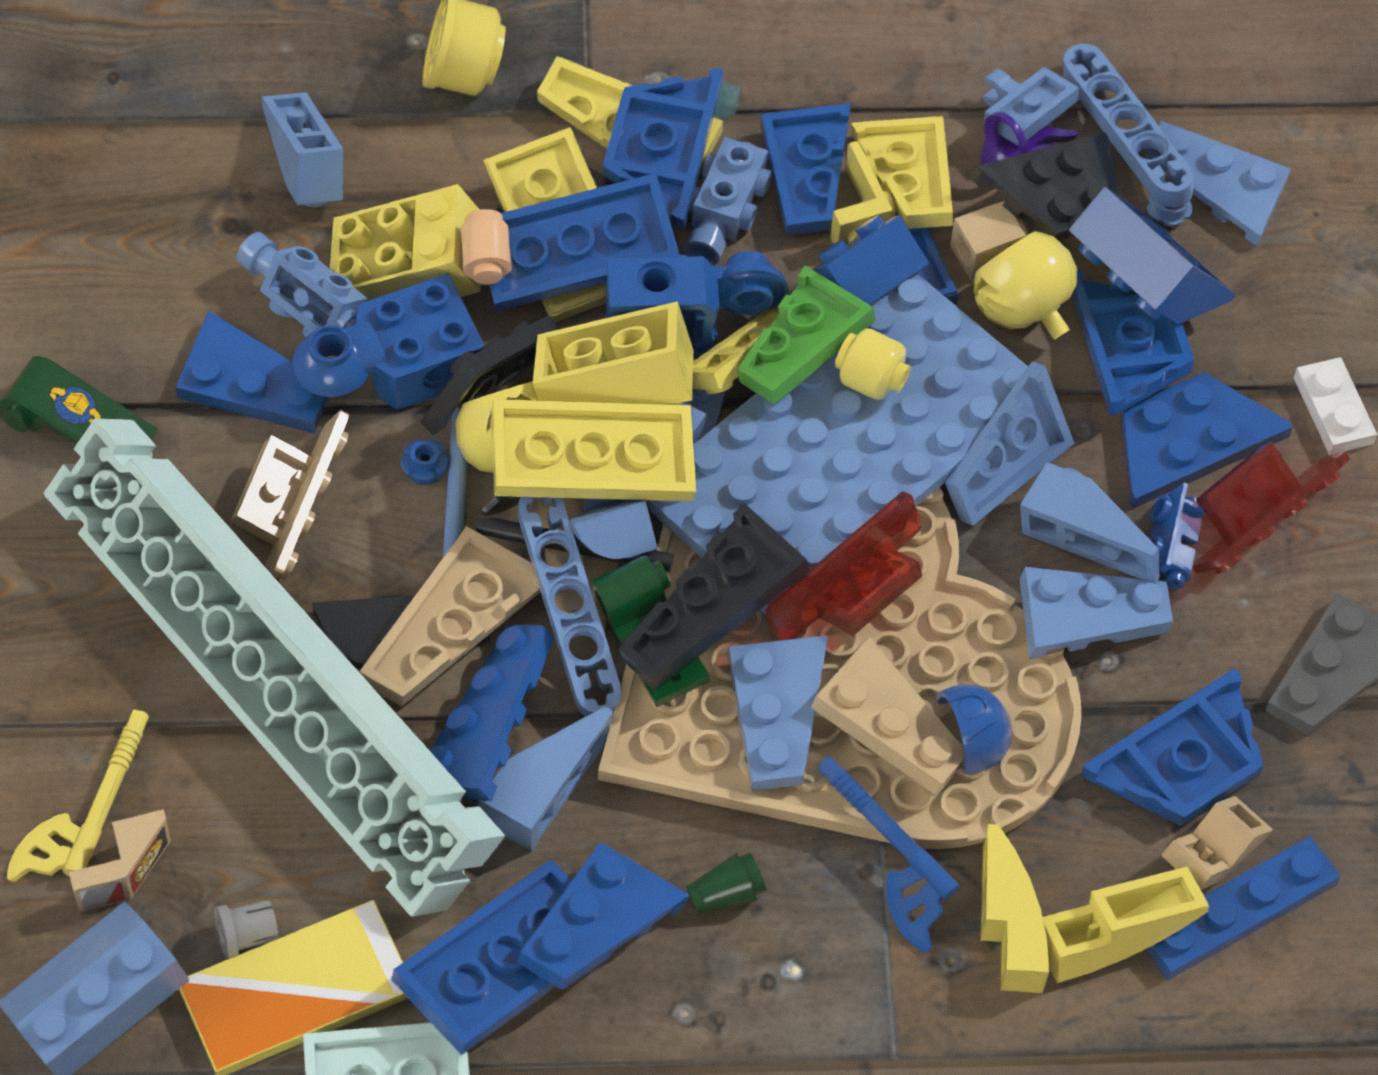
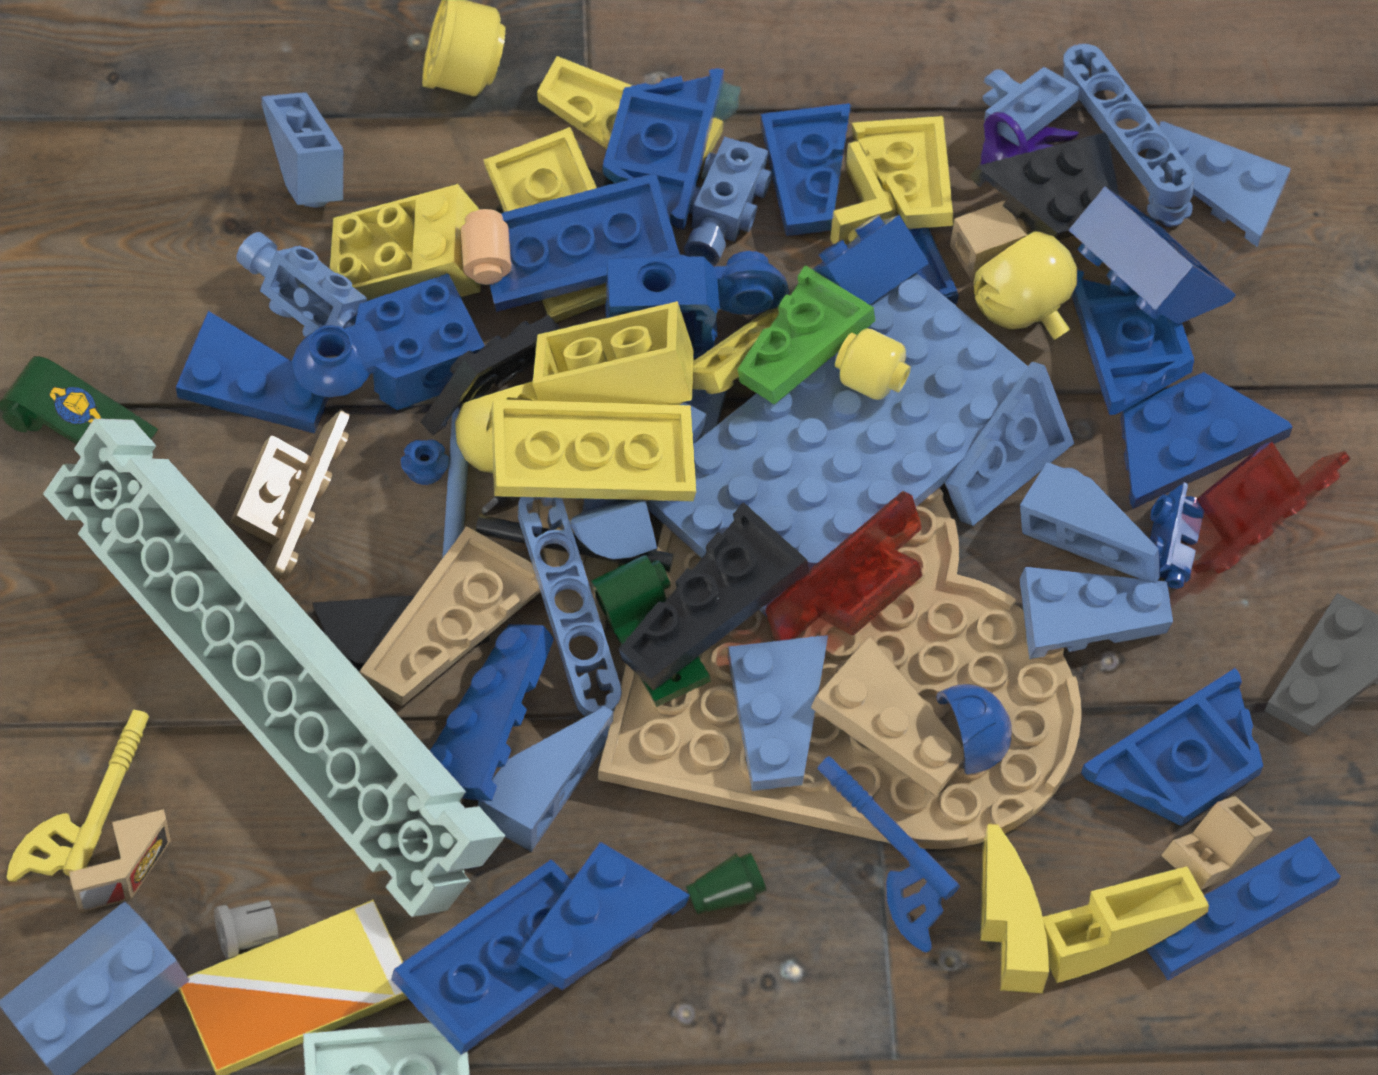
(1335, 406): white plate -> none

